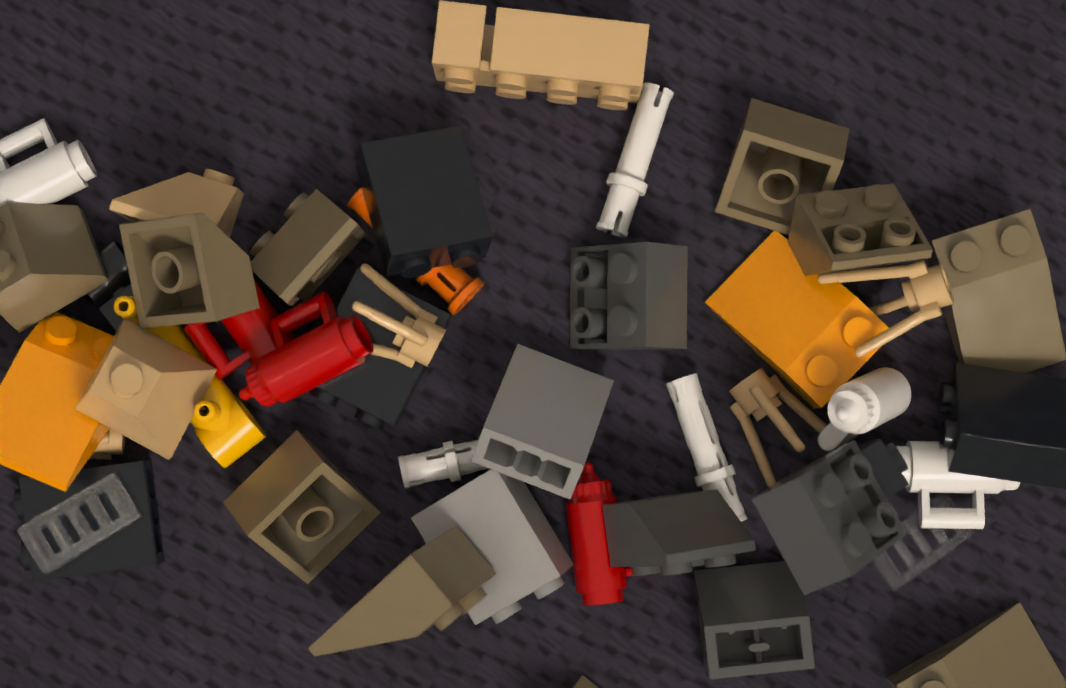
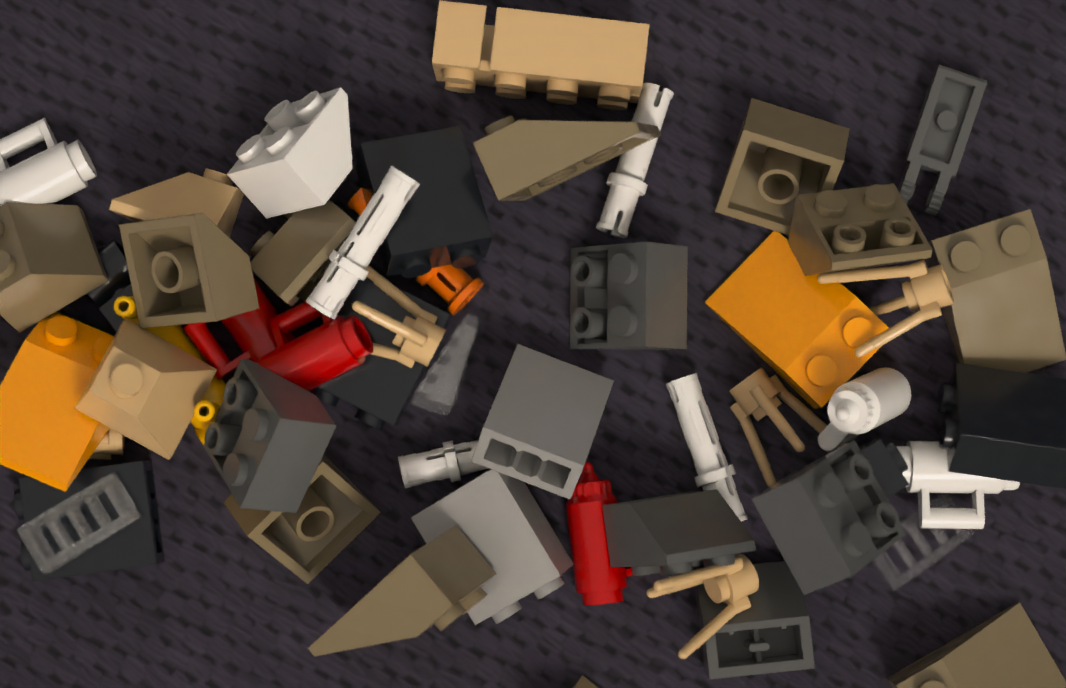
(267, 439): none -> dark grey slope
(297, 155): none -> white slope
(357, 250): none -> white pin
(444, 378): none -> clear slope
(540, 154): none -> dark tan slope
(723, 584): none -> tan plant
(941, 133): none -> dark grey hinge

